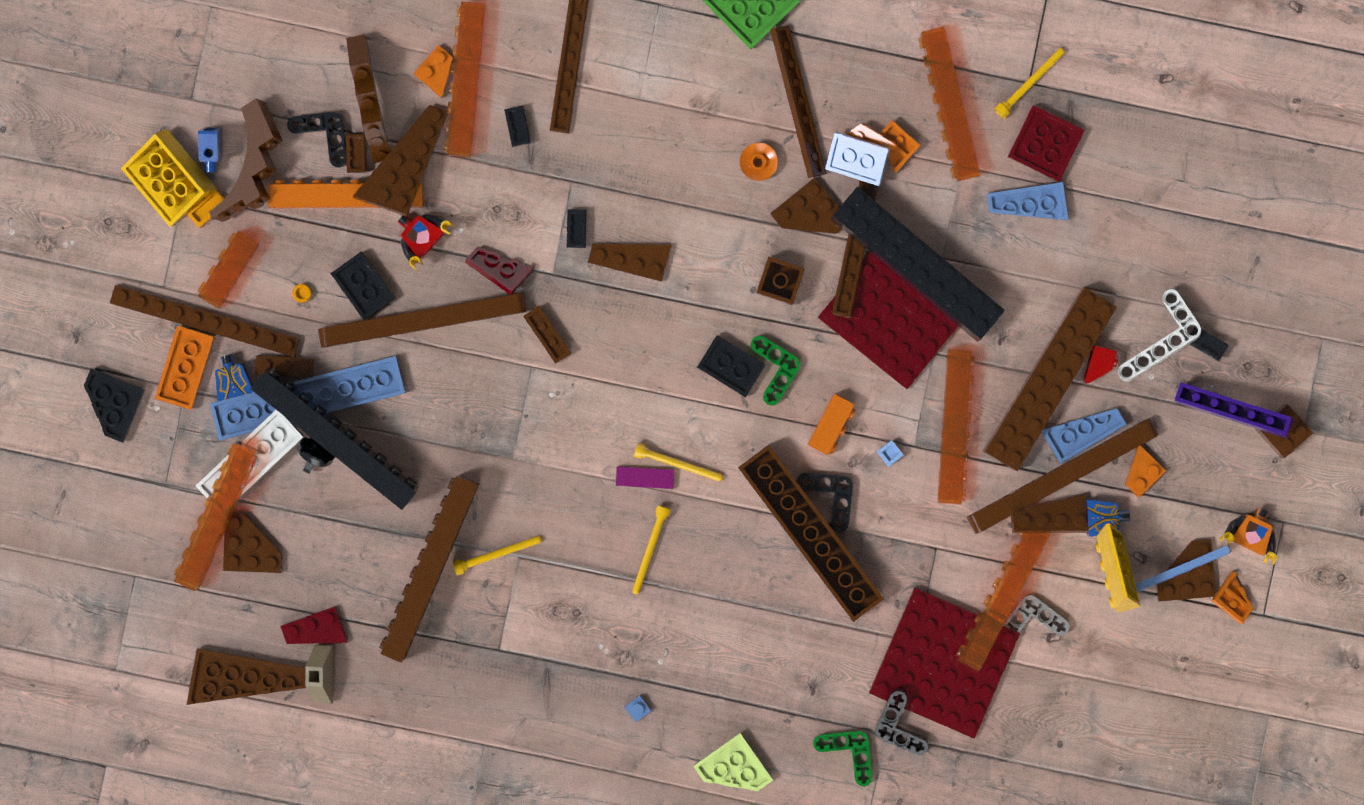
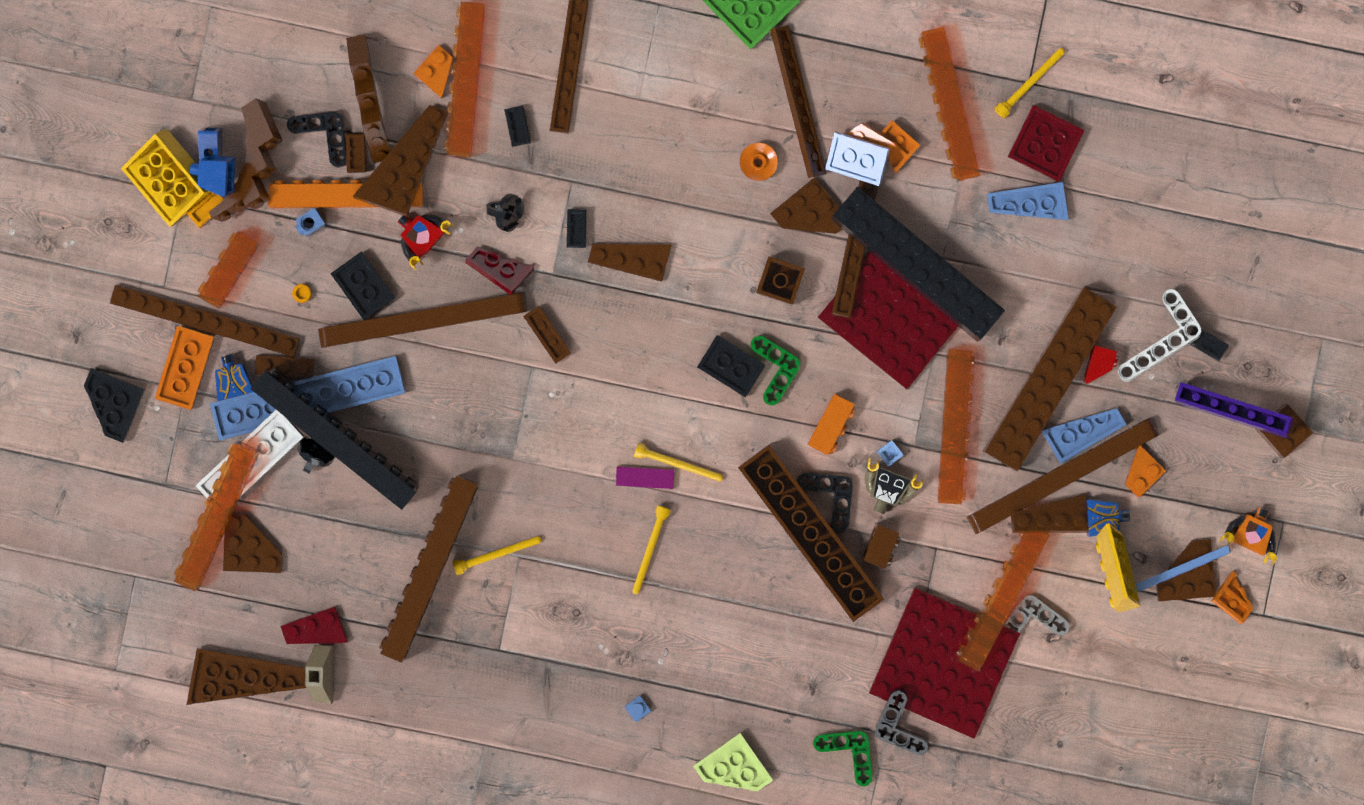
(215, 174): none -> blue torso
(318, 222): none -> medium blue brick
(506, 211): none -> black tile
(881, 546): none -> reddish brown brick
(889, 487): none -> torso

